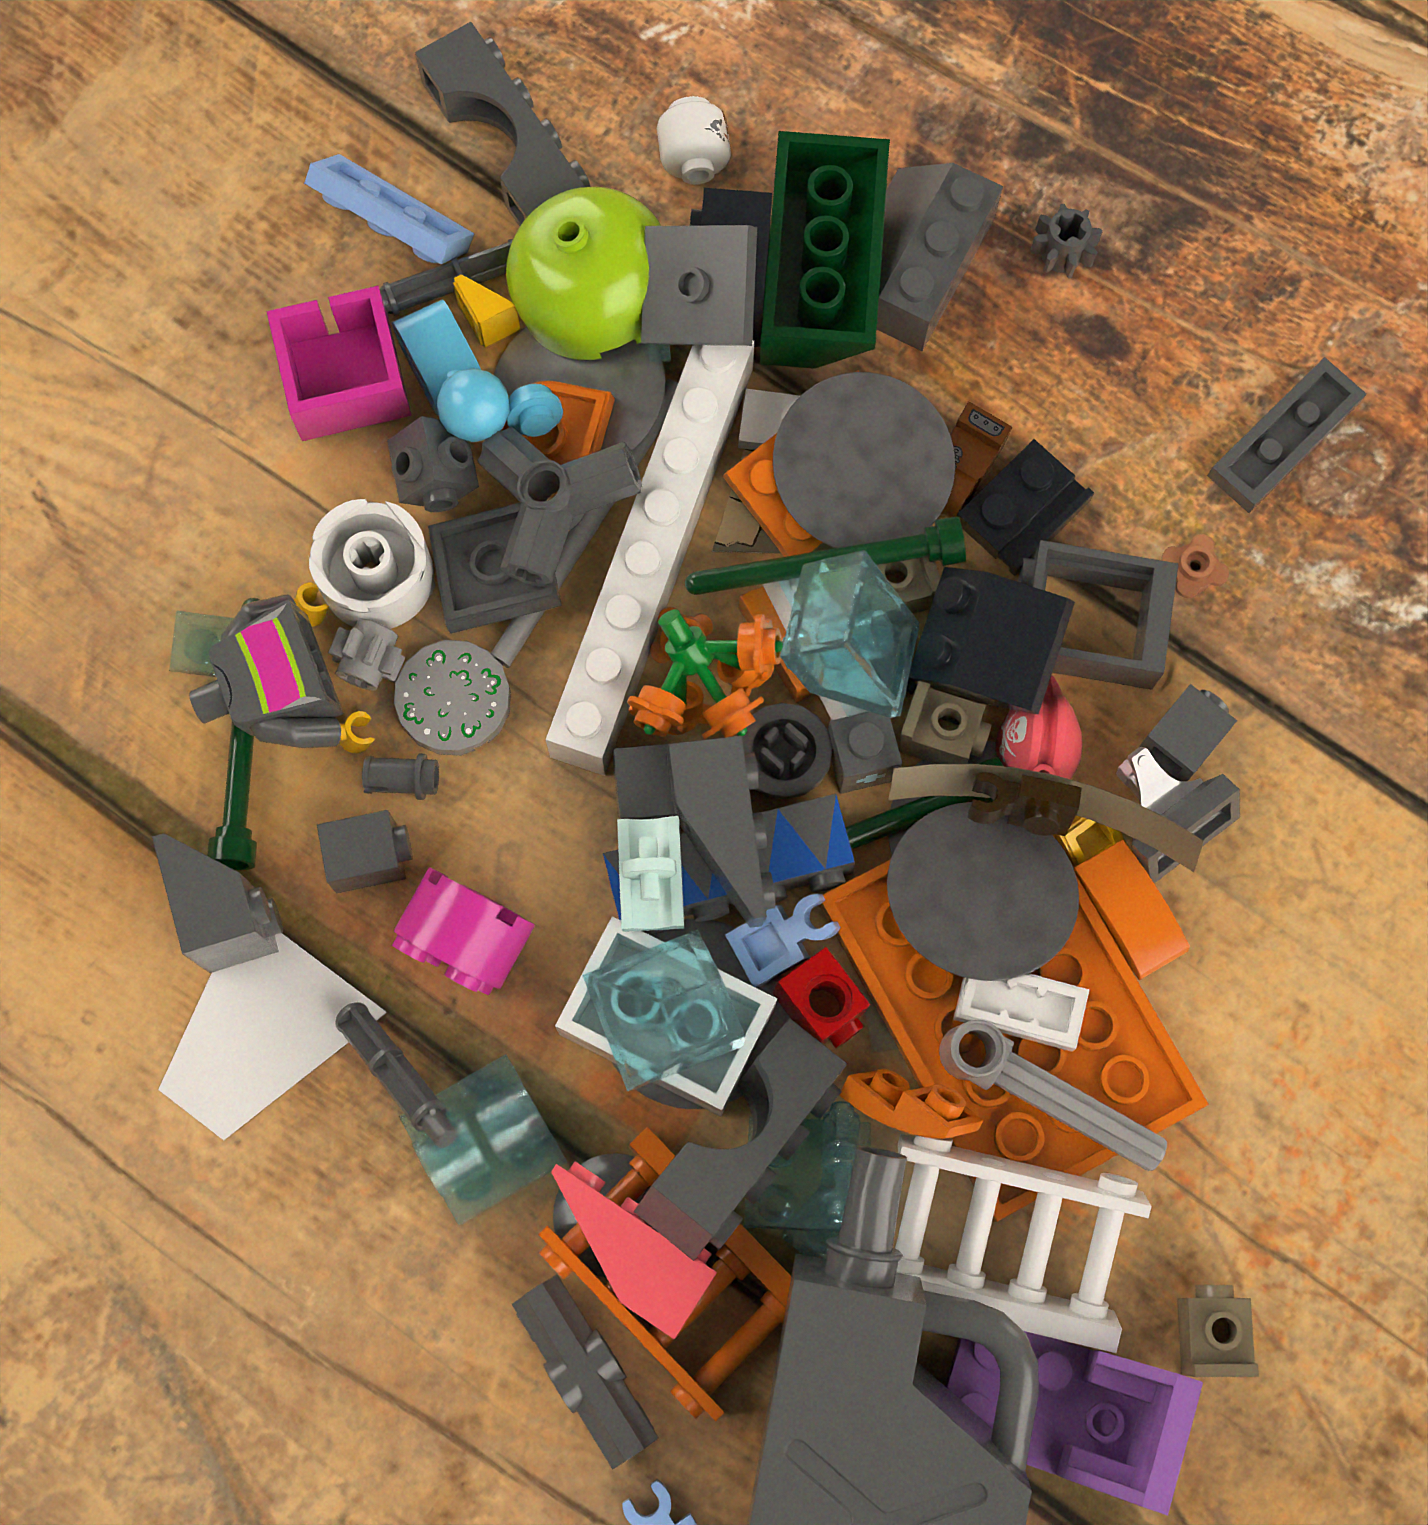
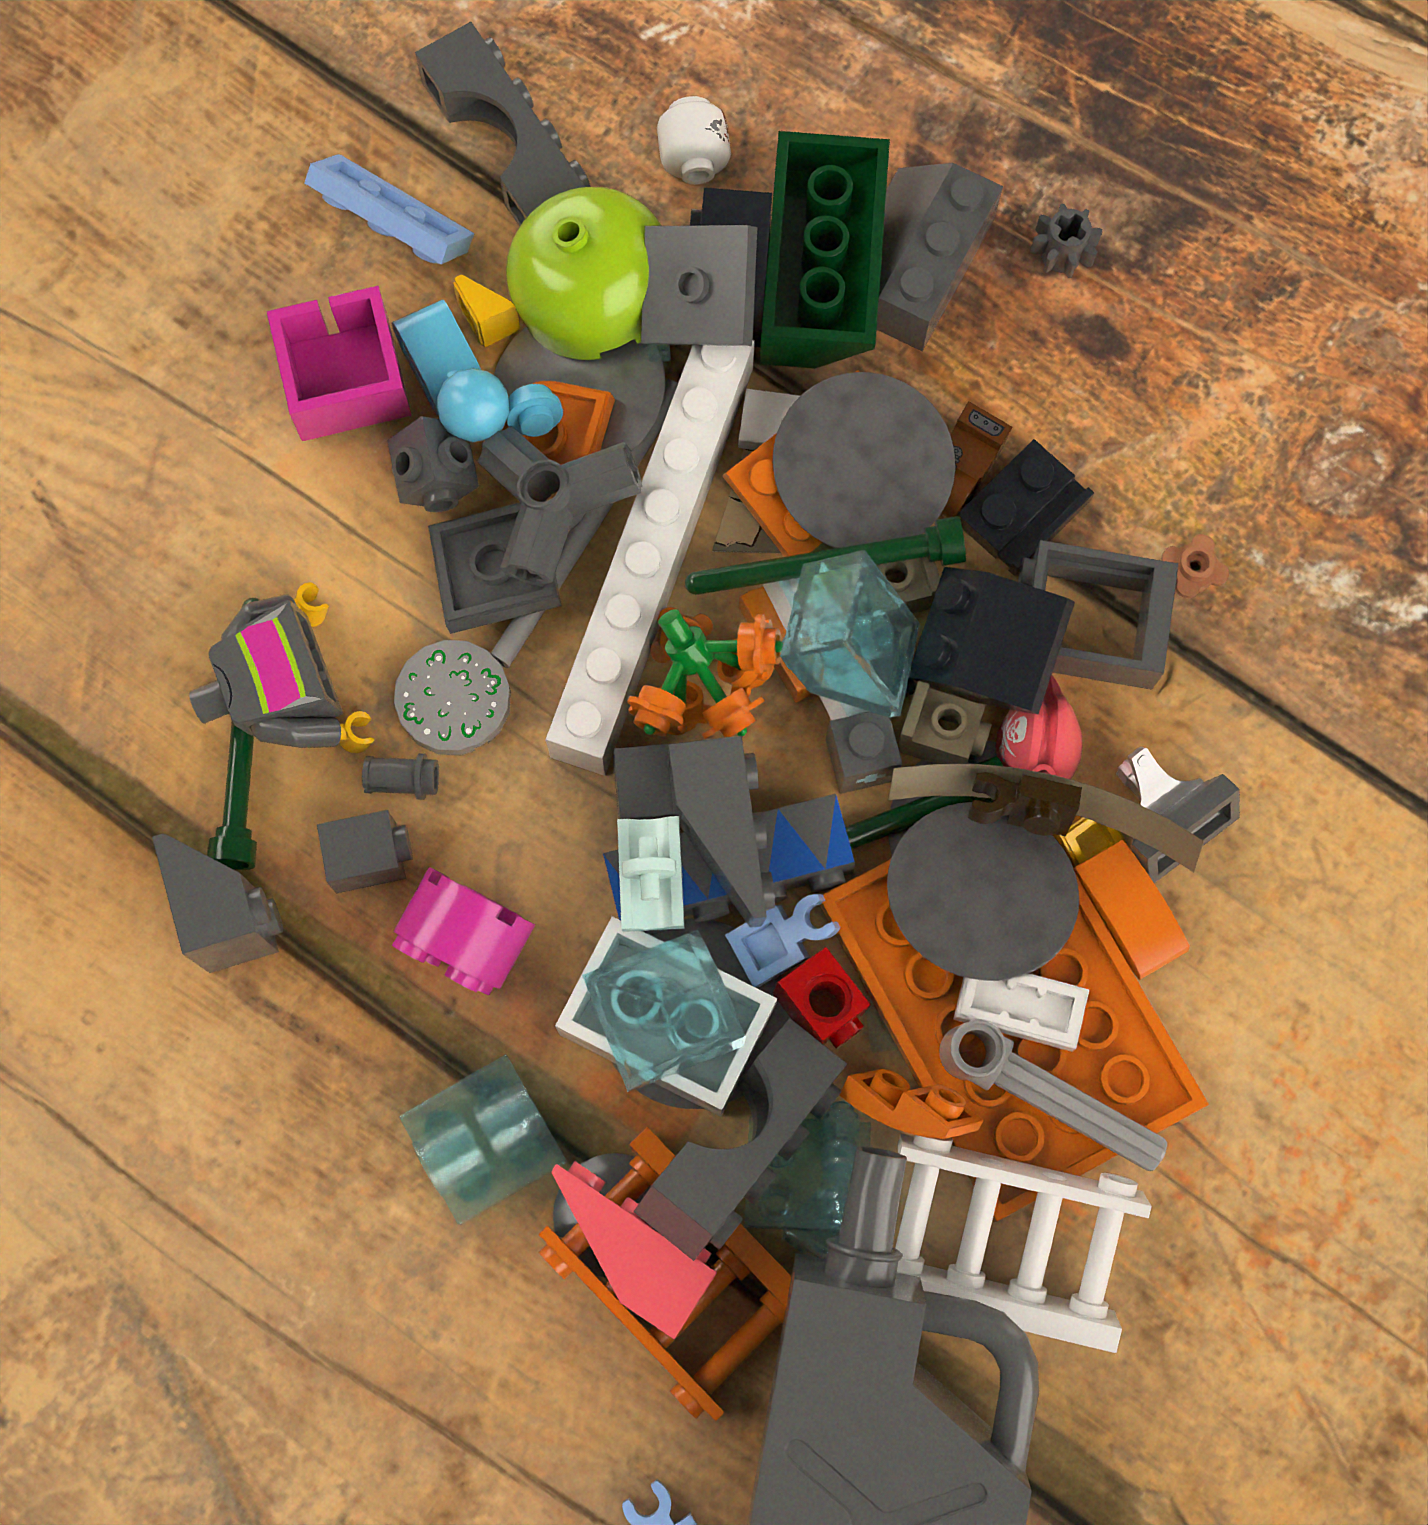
(192, 640): clear light blue plate -> none
(257, 1036): white sticker -> none
(366, 654): light grey gear -> none
(377, 534): white brick -> none
(396, 1073): dark grey piece -> none
(439, 280): dark grey piece -> none
(585, 1371): dark grey piece -> none
(789, 750): dark grey piece -> none
(1095, 1416): medium lavender bracket -> none
(1189, 732): dark grey brick -> none
(1199, 1350): dark tan brick -> none
(1286, 434): dark grey plate -> none

